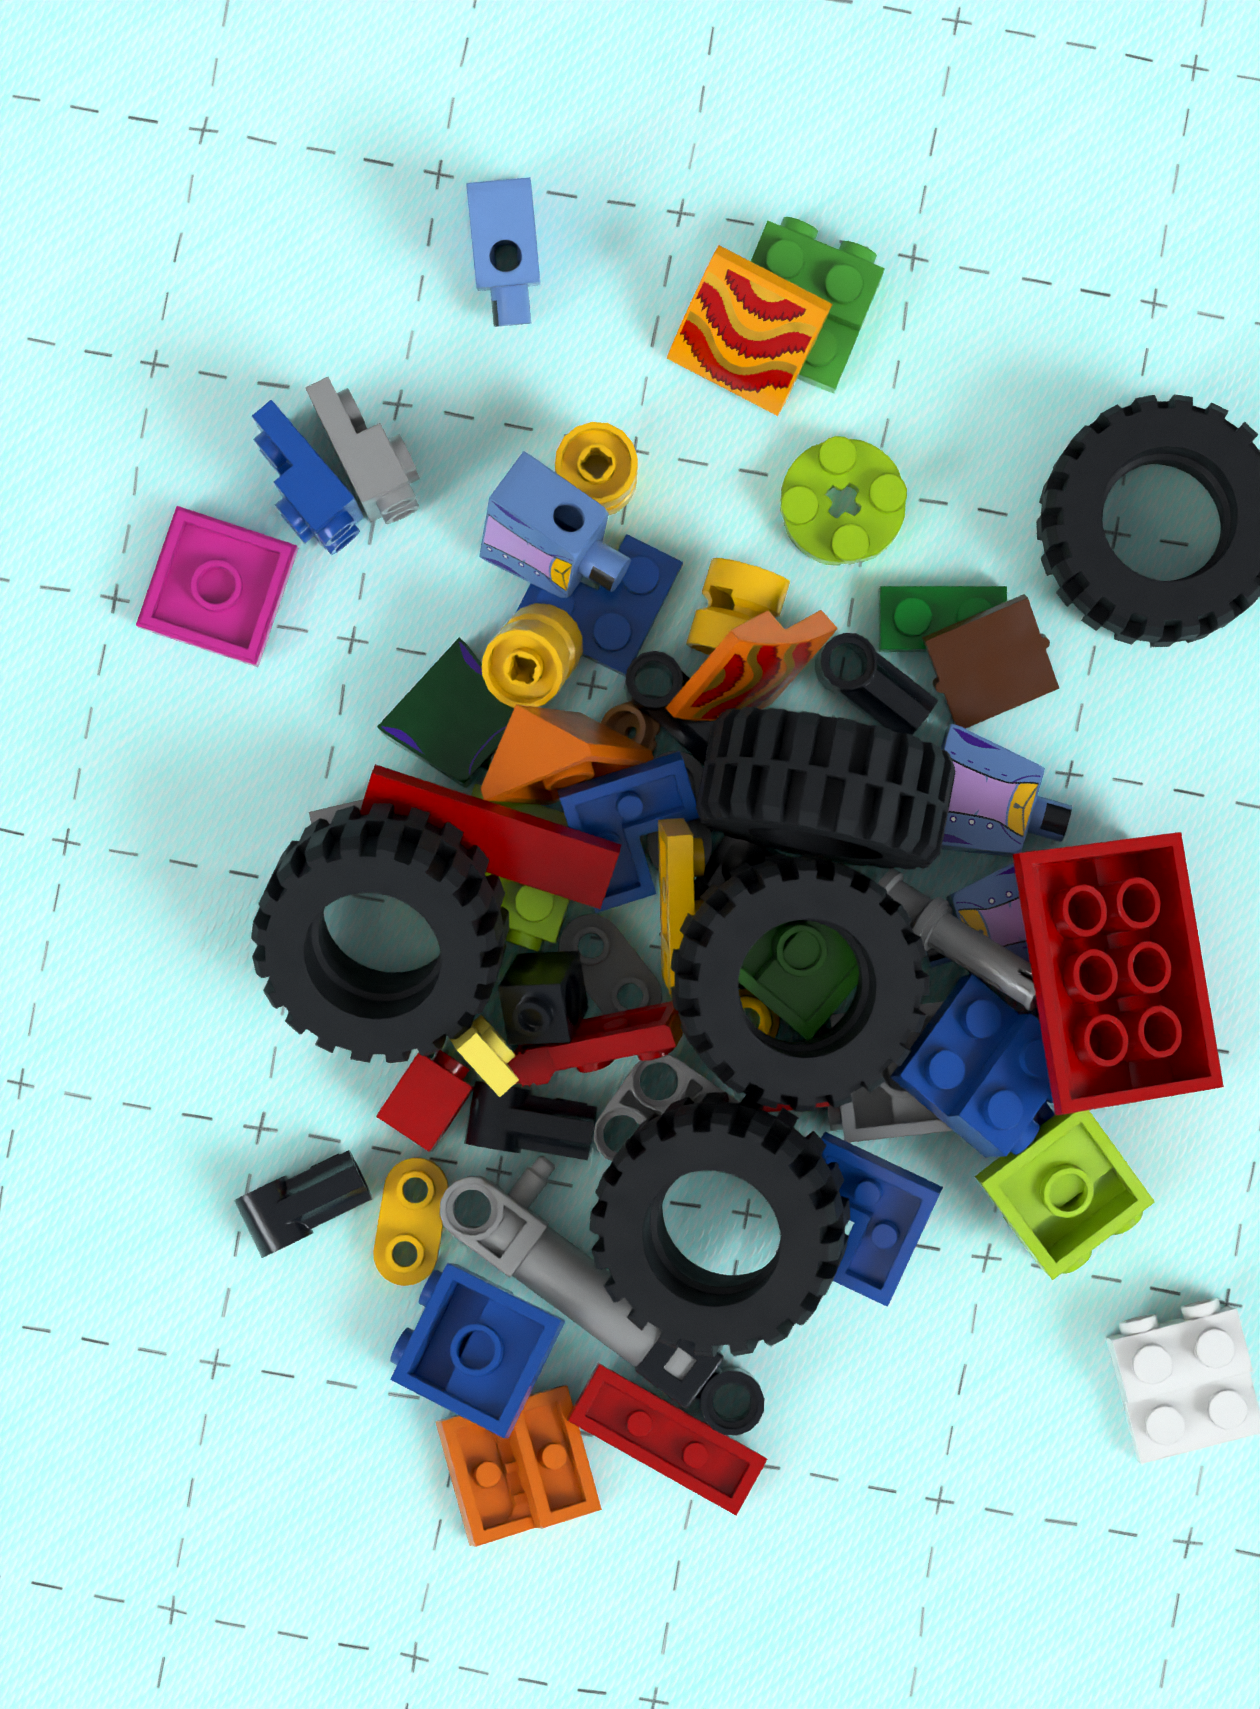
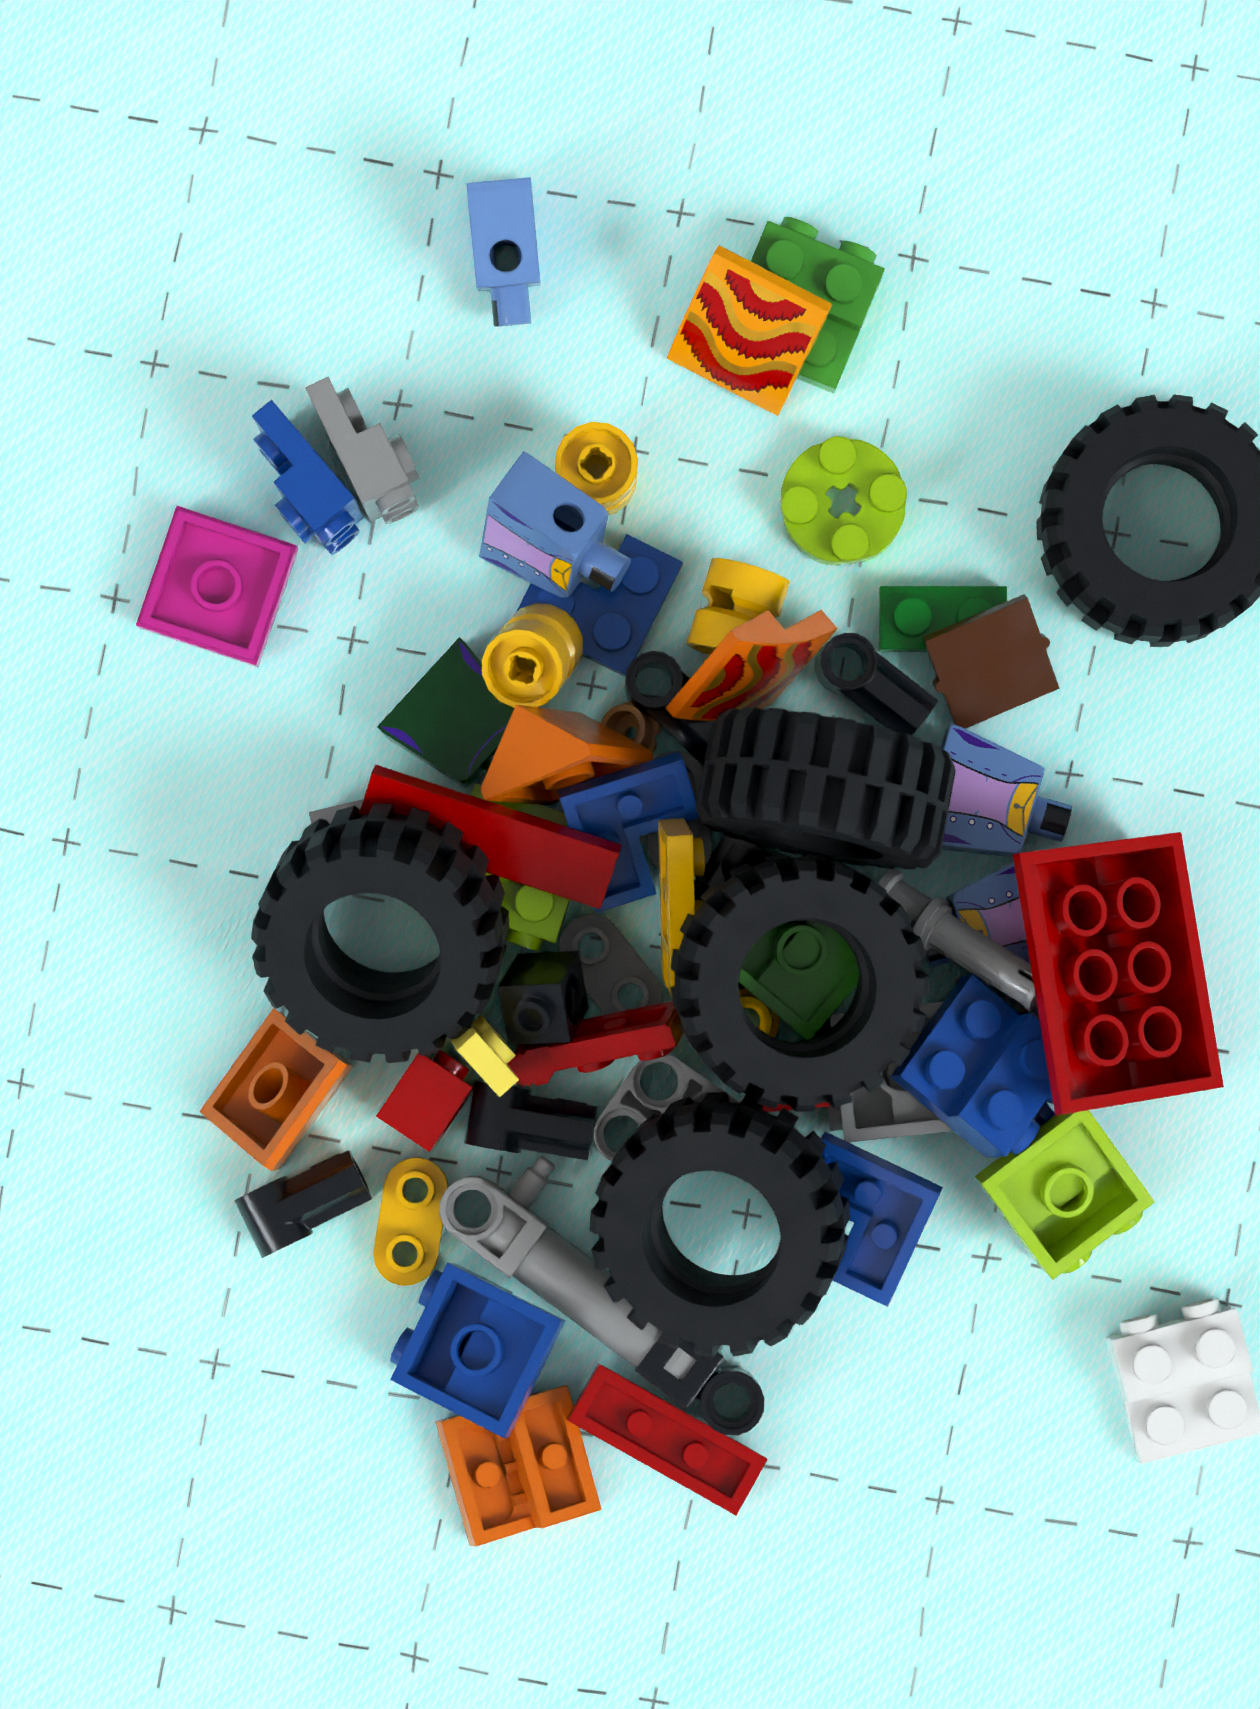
(275, 1091): none -> orange slope

